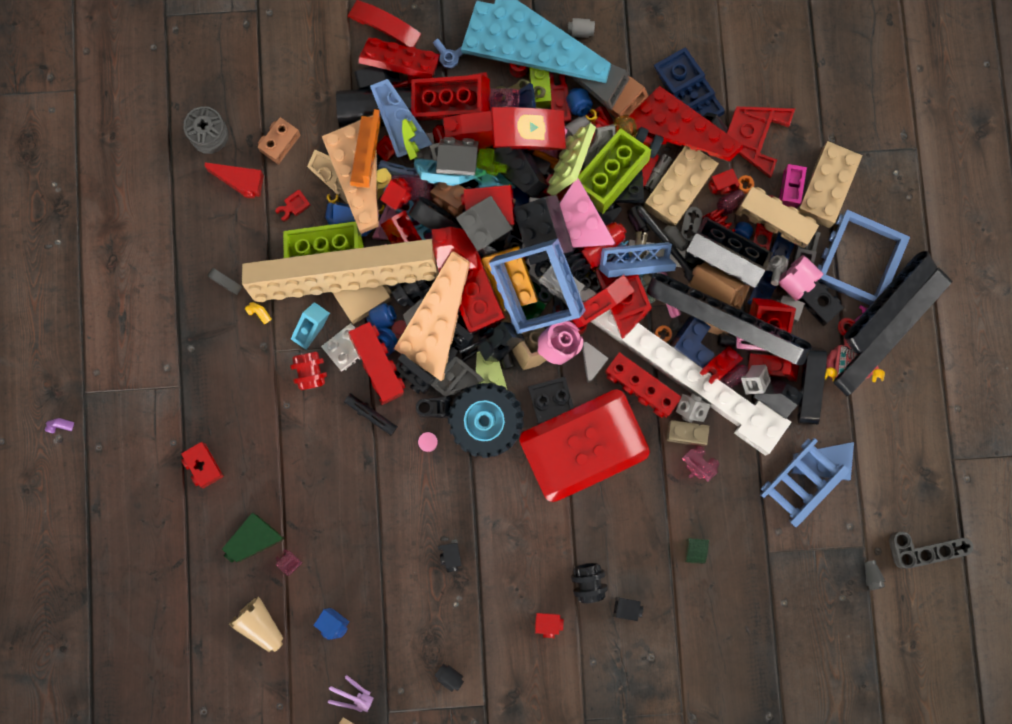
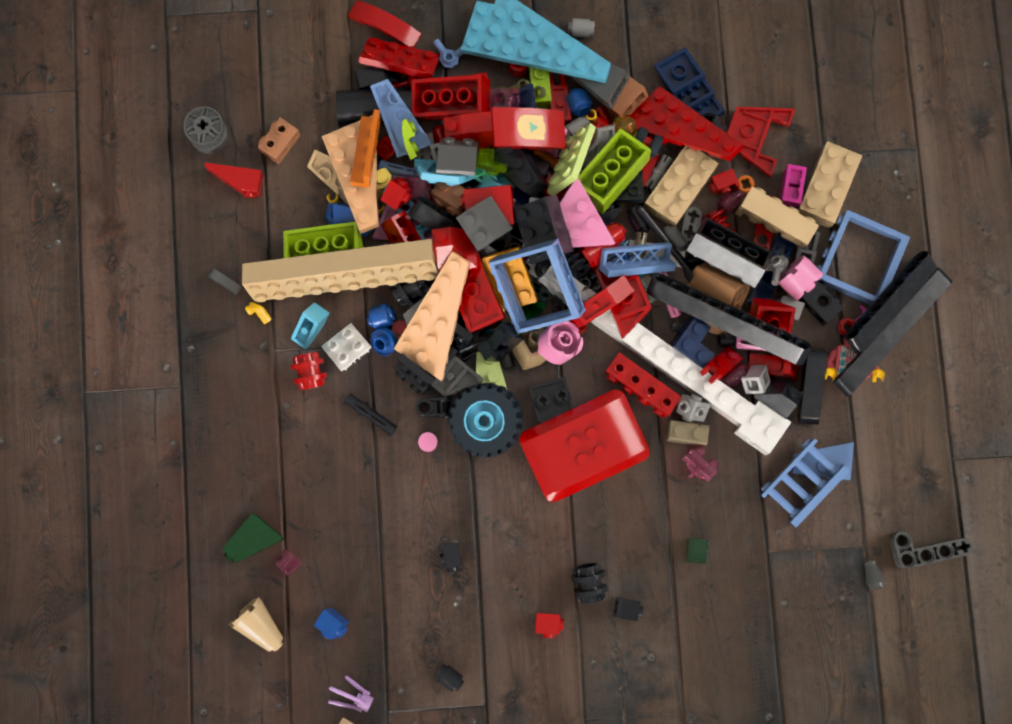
(61, 423): medium lavender arm -> none
(191, 461): red brick -> none
(295, 204): red plate -> none
(359, 302): tan brick -> none
(376, 362): red wedge -> none
(593, 361): light grey slope -> none
(667, 329): orange bush -> none
(744, 229): blue piece -> none

